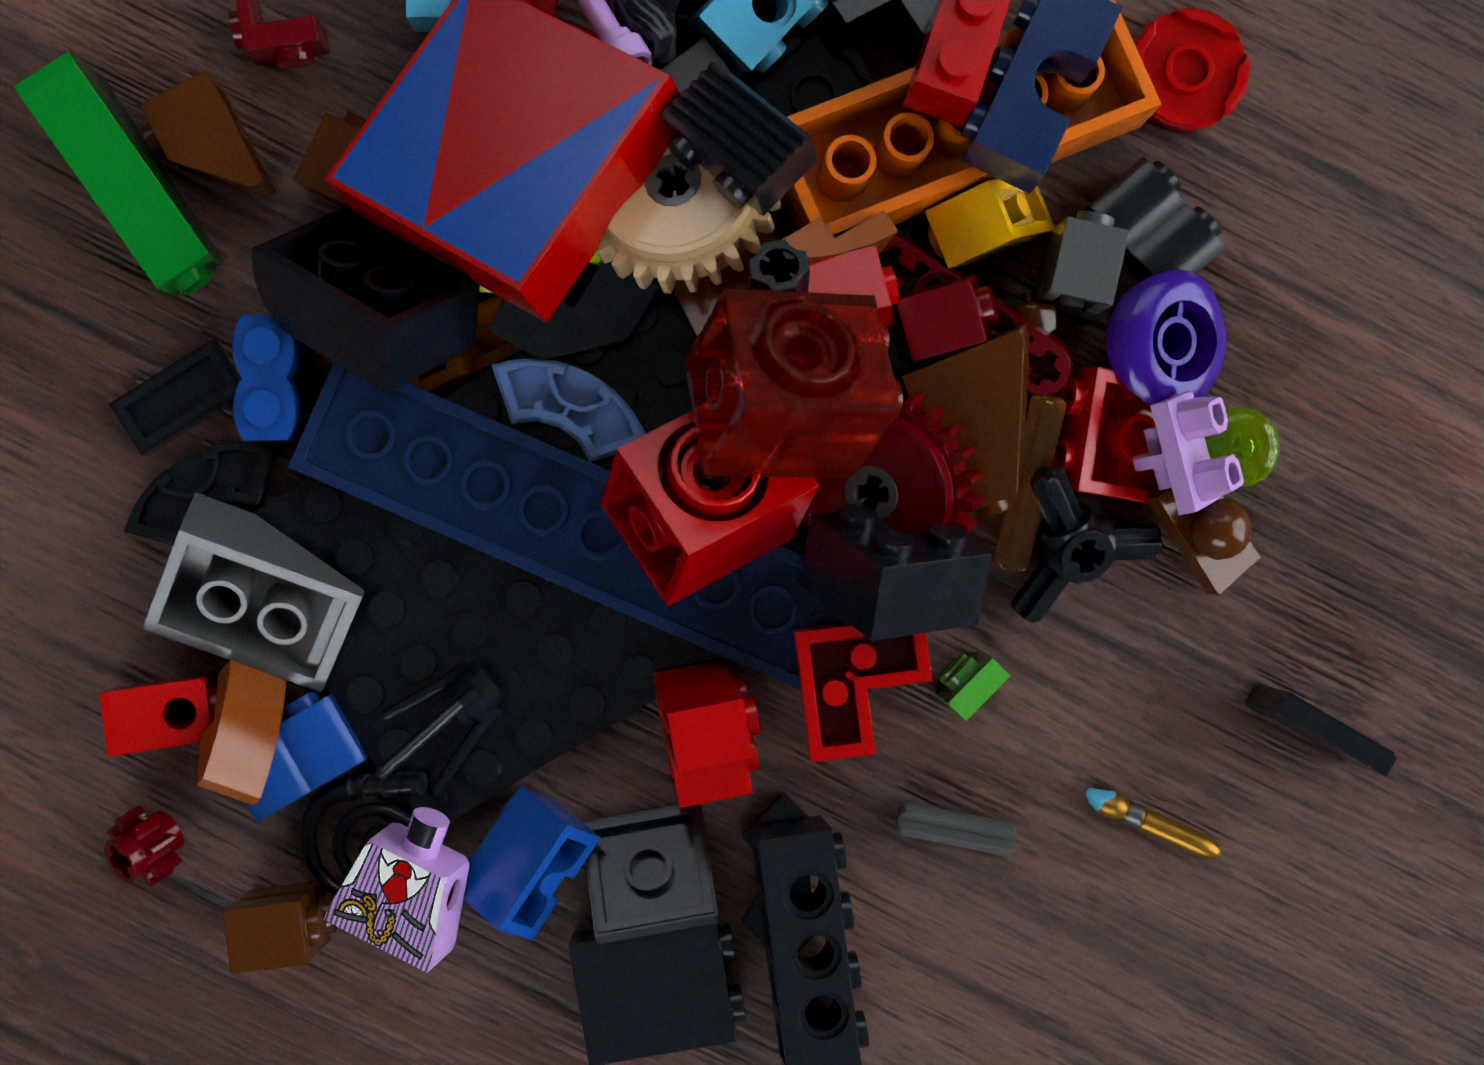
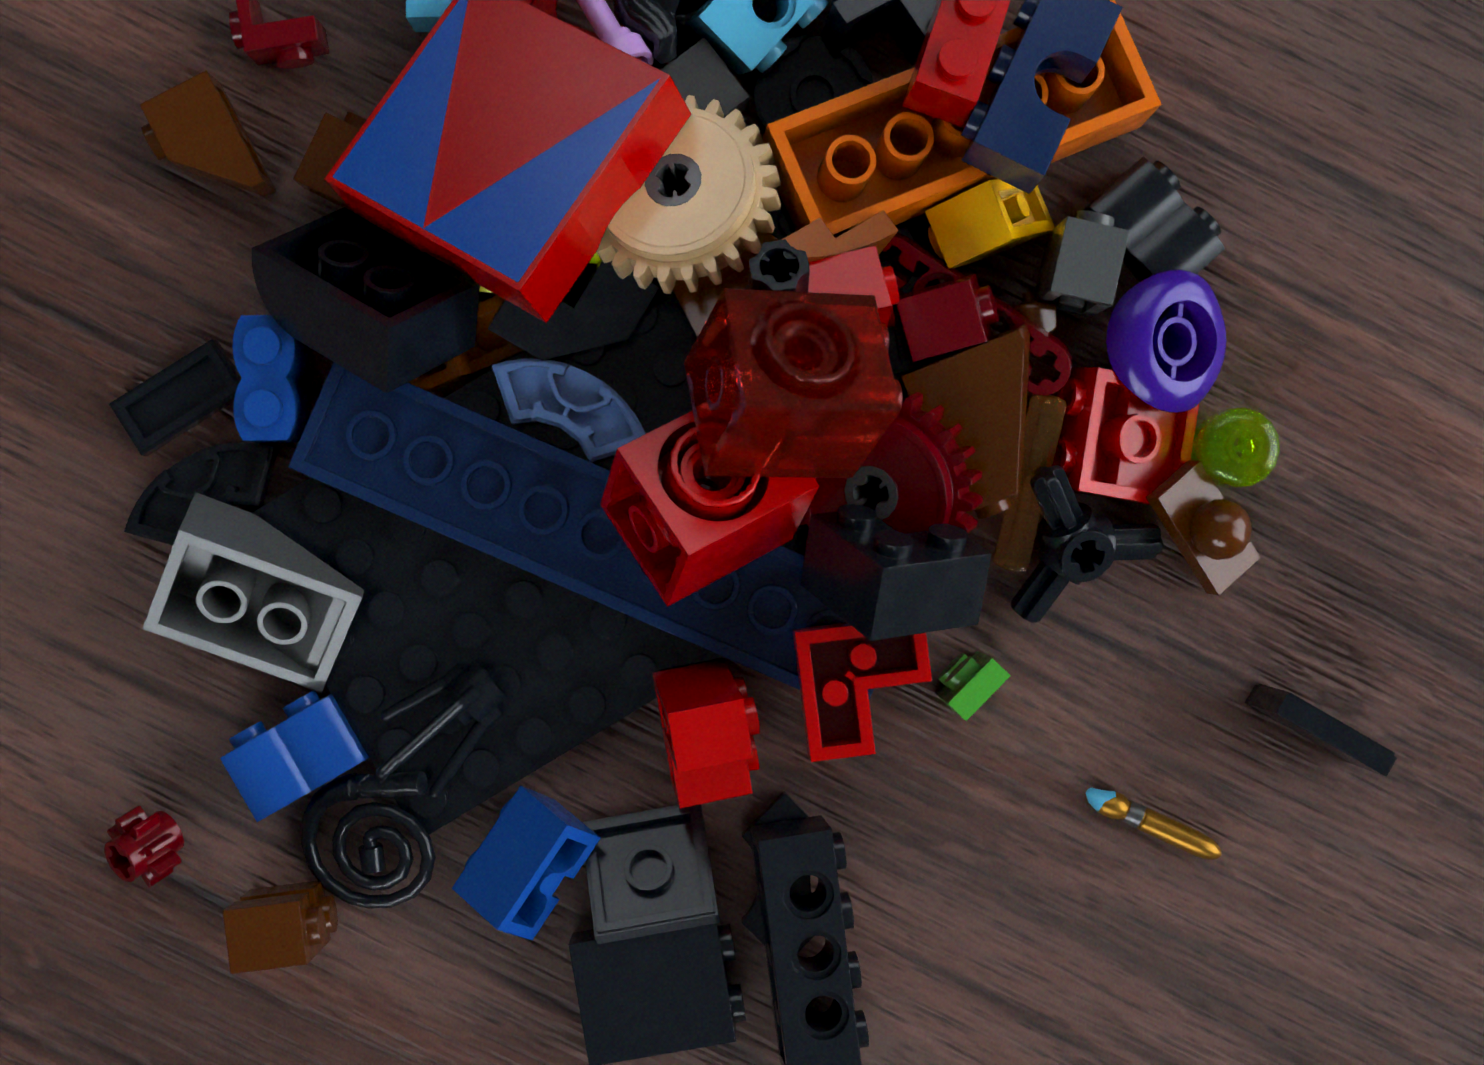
(120, 173): green slope -> none
(143, 716): red torso -> none
(244, 733): dark orange slope -> none
(405, 891): torso -> none
(737, 139): black brick -> none
(955, 829): dark grey axle -> none
(1181, 454): lavender hips -> none
(1194, 68): red tile -> none

